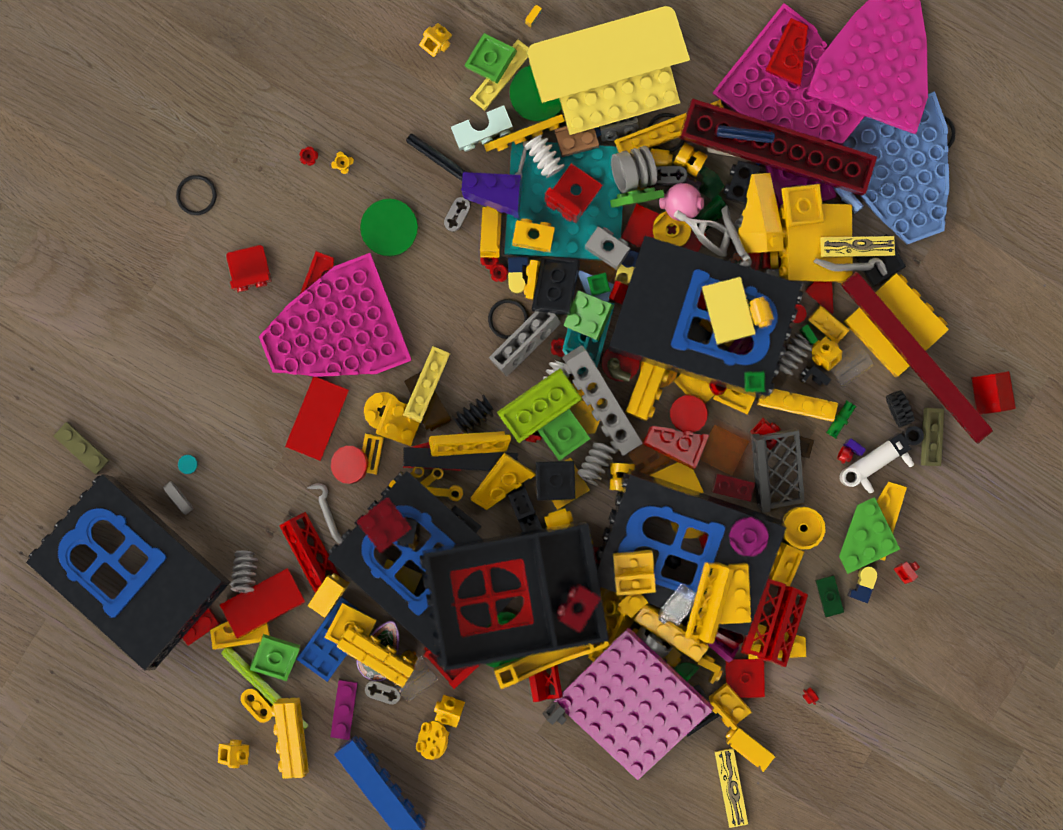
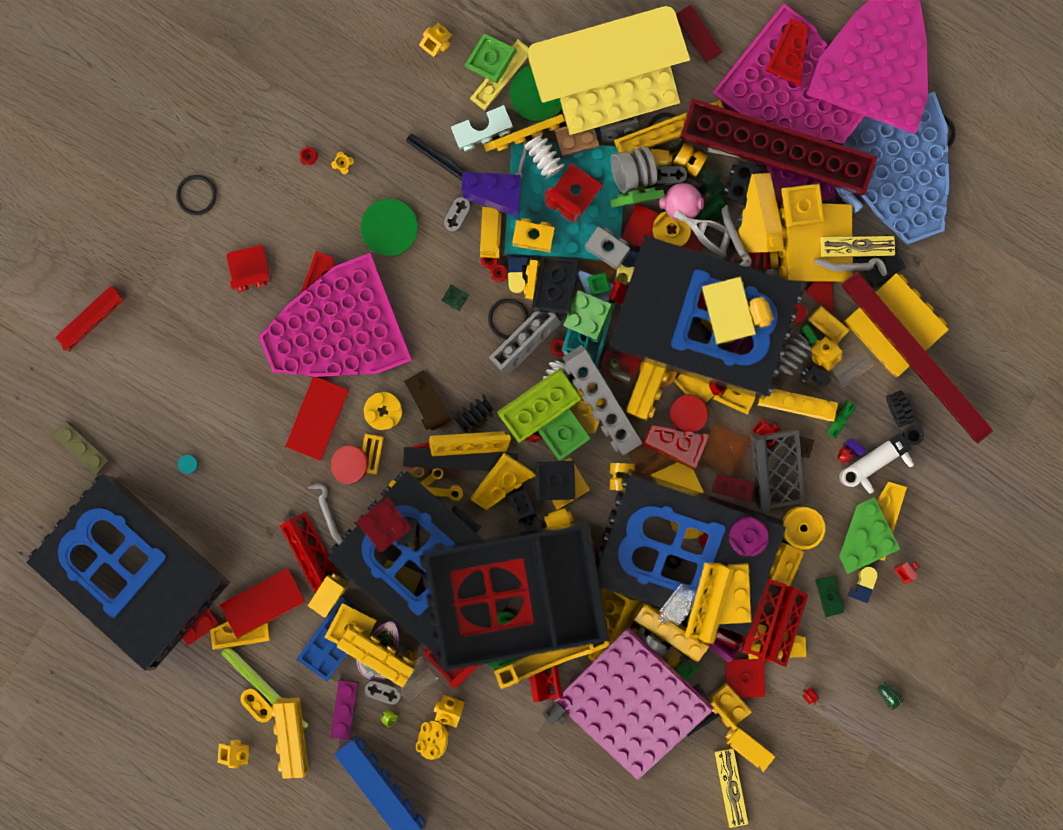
(90, 318): none -> red fence
(178, 497): light grey beam -> none
(242, 570): light grey piece -> none
(274, 657): bright green plate -> none
(389, 718): none -> lime hinge
(396, 425): yellow plate -> none
(426, 384): light yellow tile -> none
(455, 297): none -> clear green bracket
(533, 15): yellow tile -> none
(578, 619): dark red brick -> none
(595, 462): light grey piece -> none
(631, 604): yellow bracket -> none
(634, 572): yellow slope -> none
(698, 34): none -> dark red tile
(708, 662): yellow bracket -> none
(745, 134): dark blue axle -> none
(754, 381): green tile -> none
(890, 696): none -> clear green cone
(933, 437): olive plate -> none
(993, 393): red slope -> none

